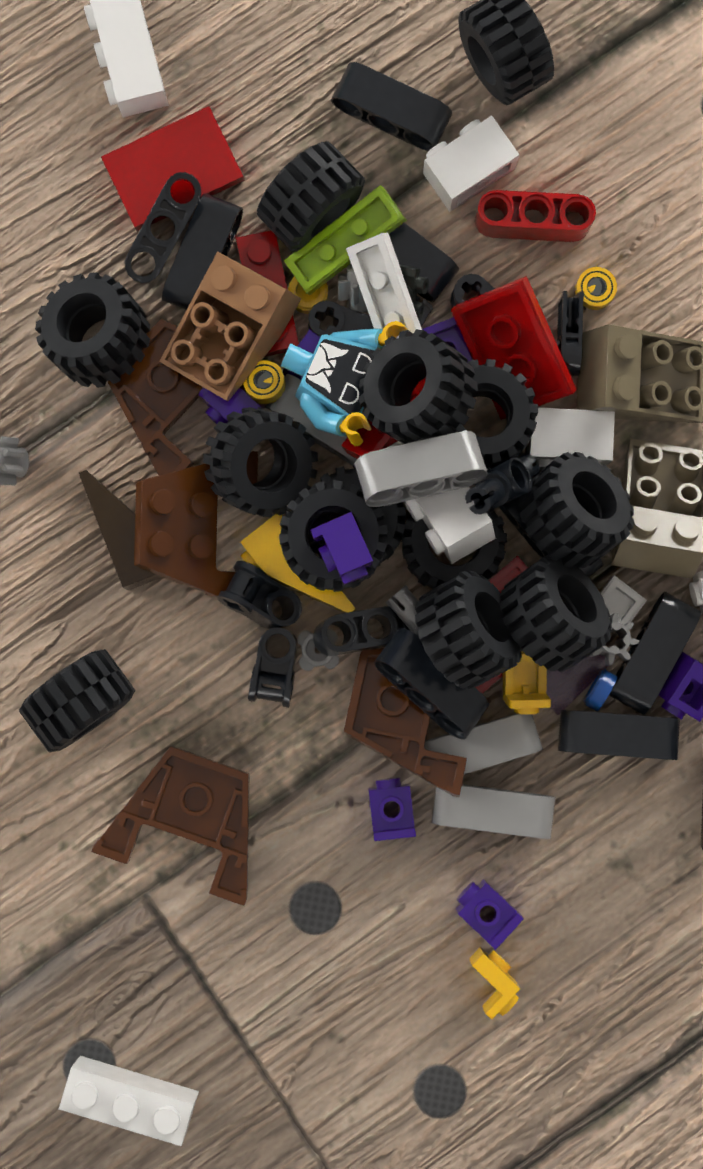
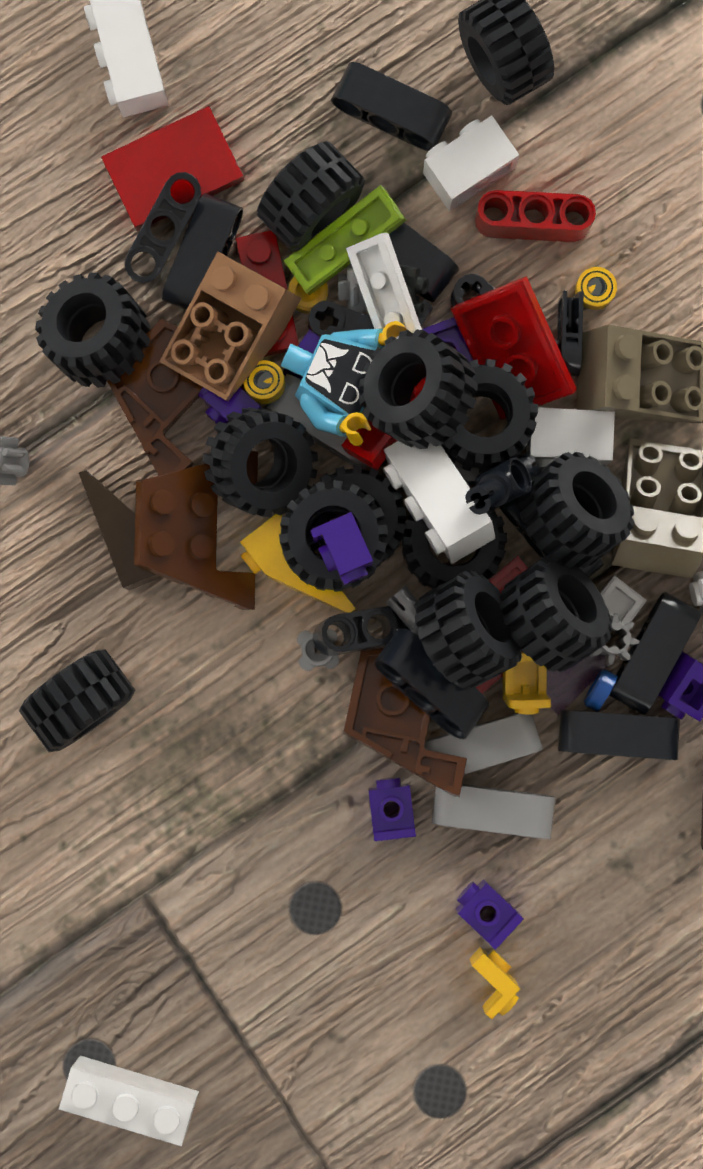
(196, 802): reddish brown wing -> none
(253, 594): black piece -> none
(274, 670): black piece -> none
(420, 468): light grey beam -> none

